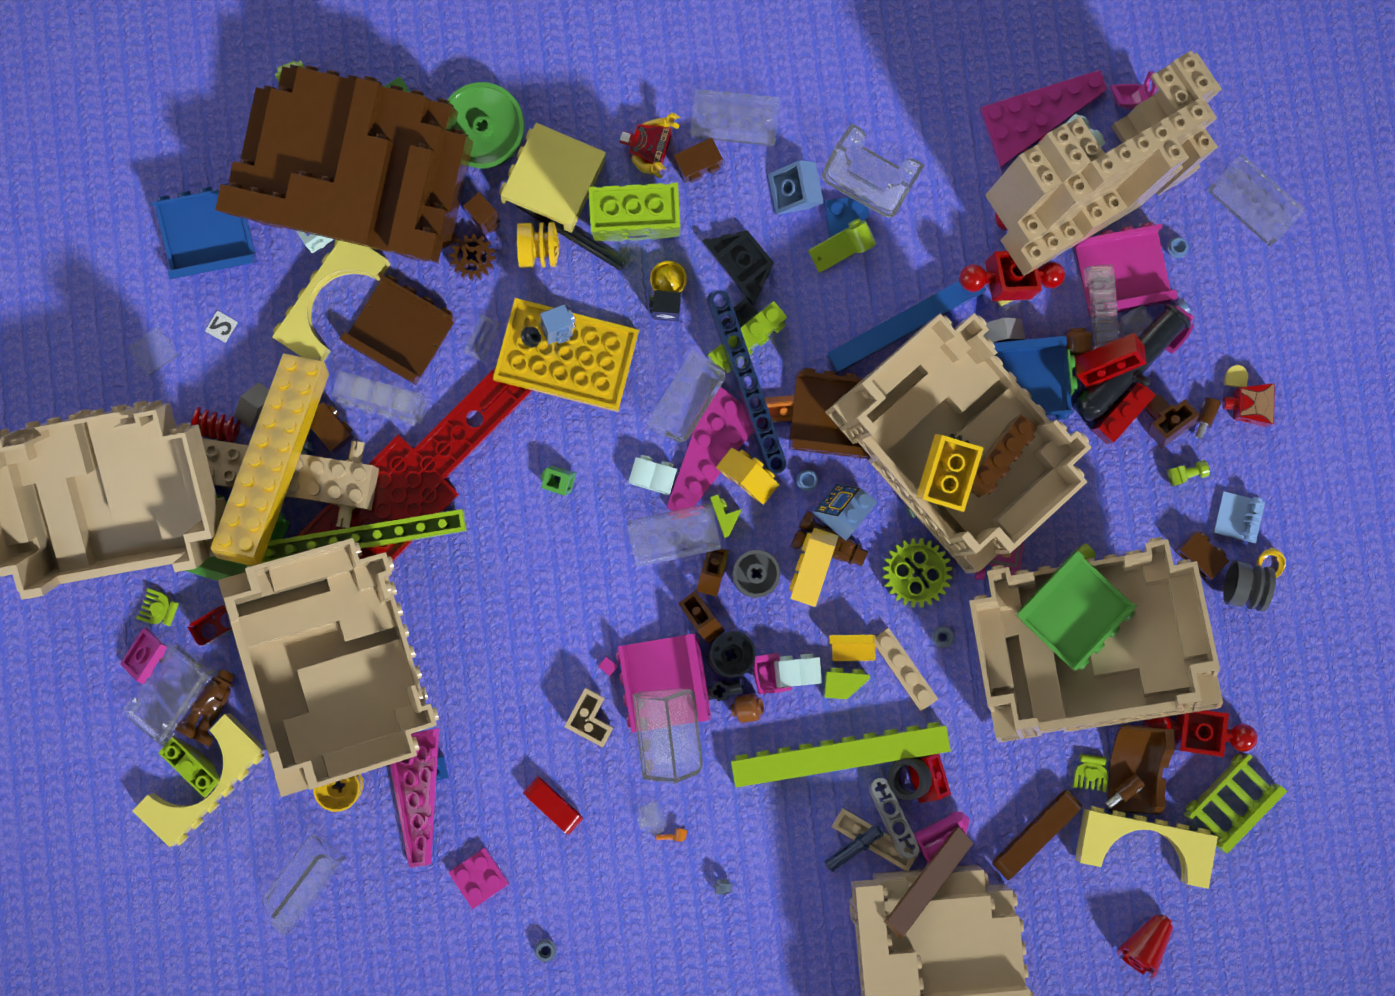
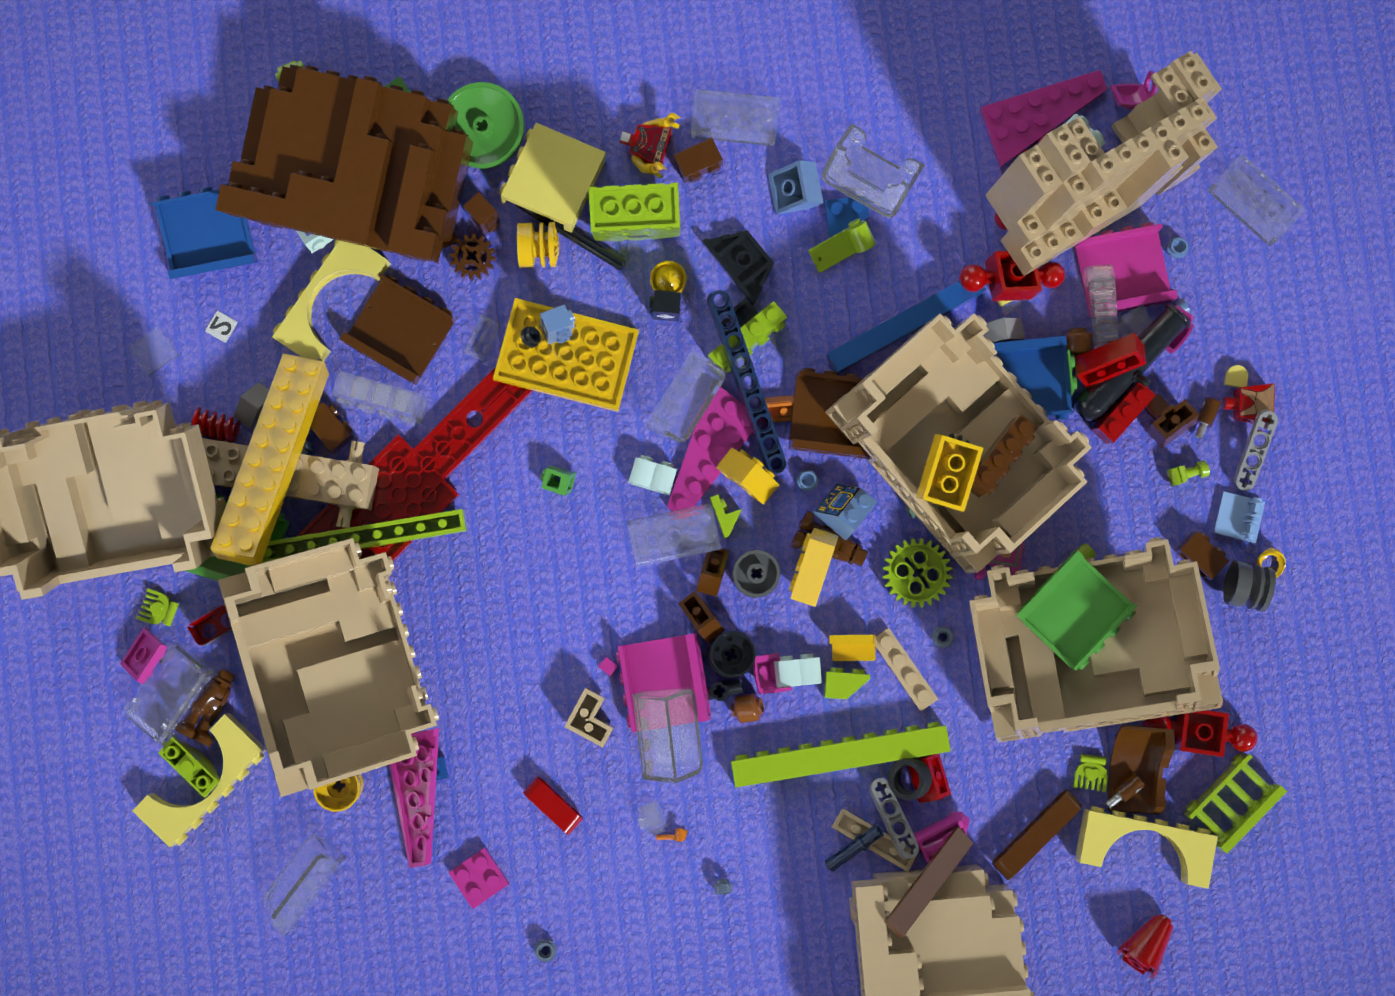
(1252, 449): none -> light grey beam

